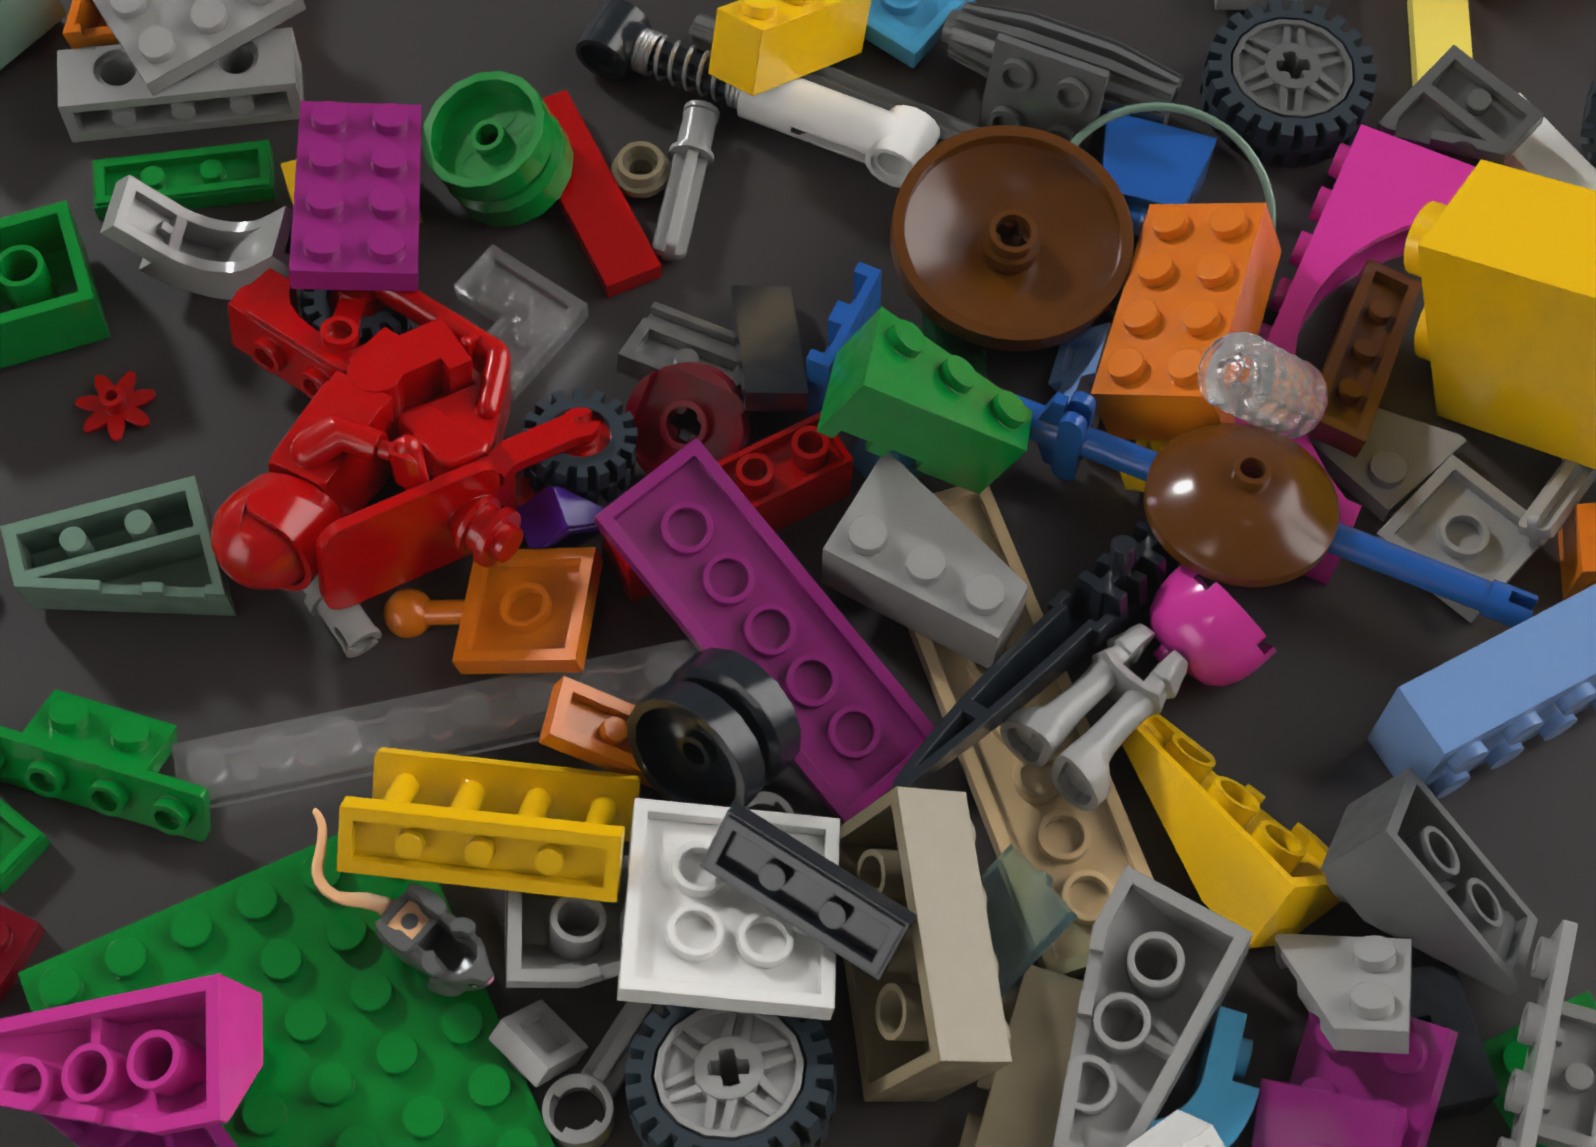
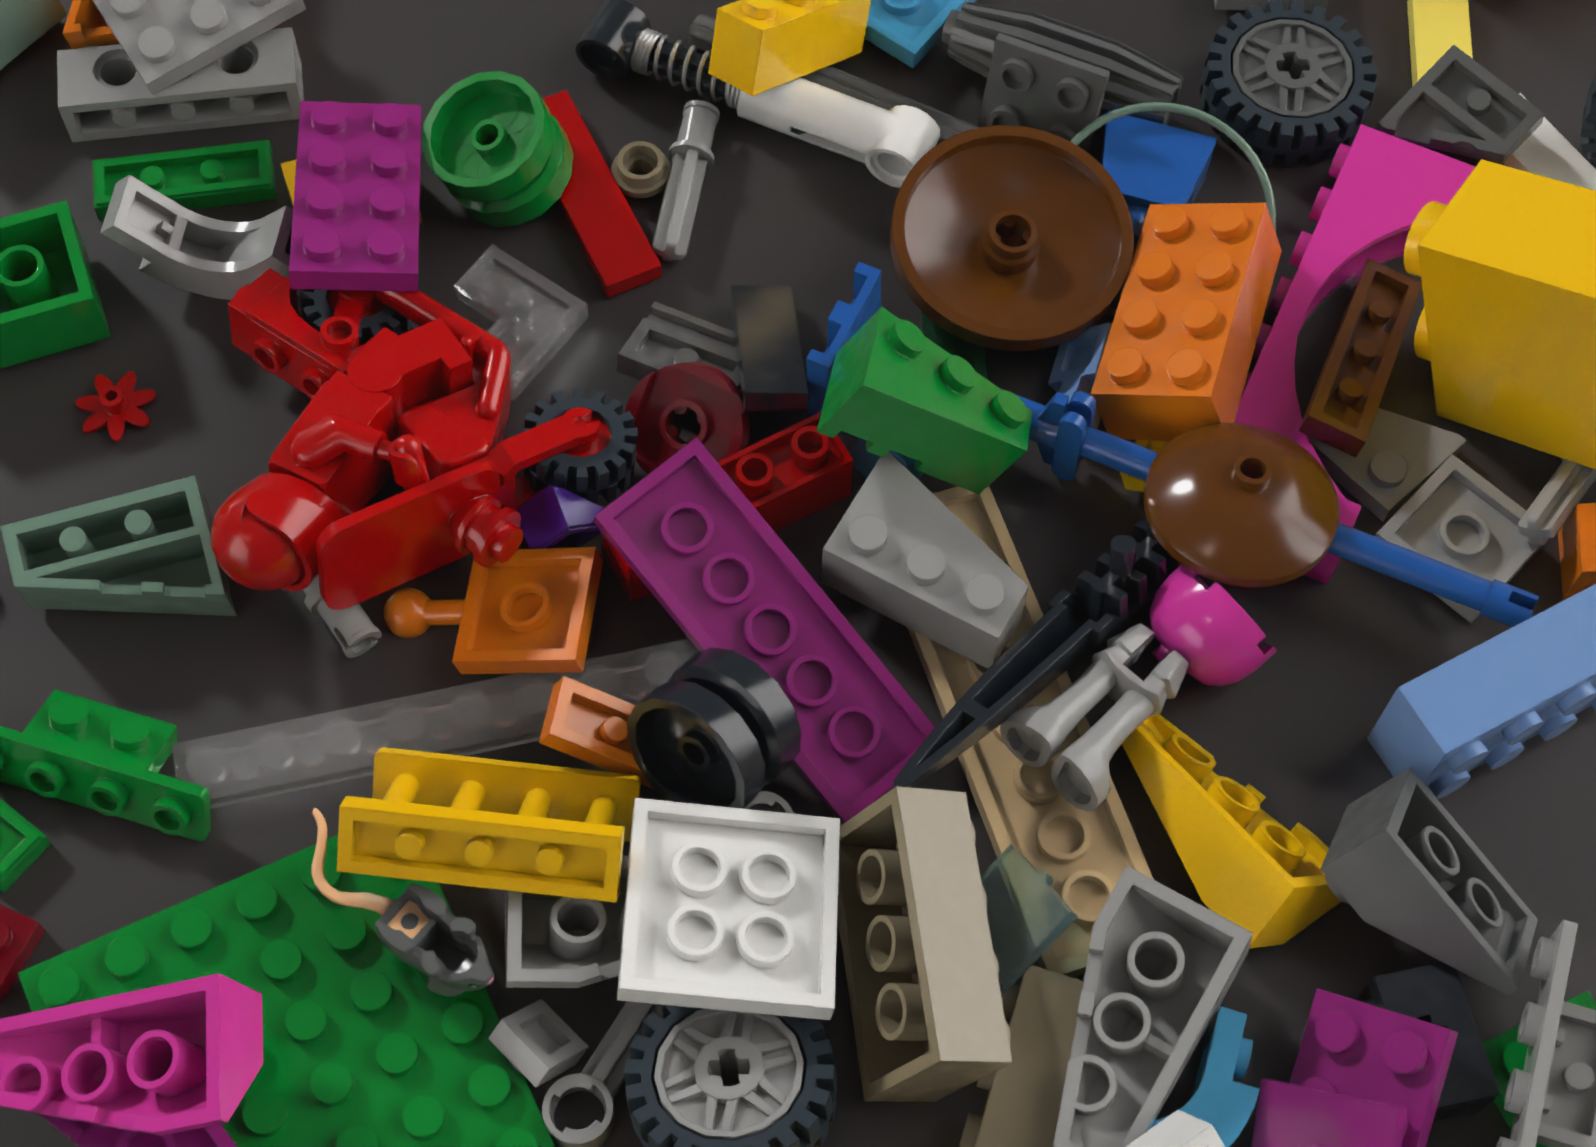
(808, 890): black tile -> none
(1263, 384): clear piece -> none
(1353, 987): light grey wing -> none

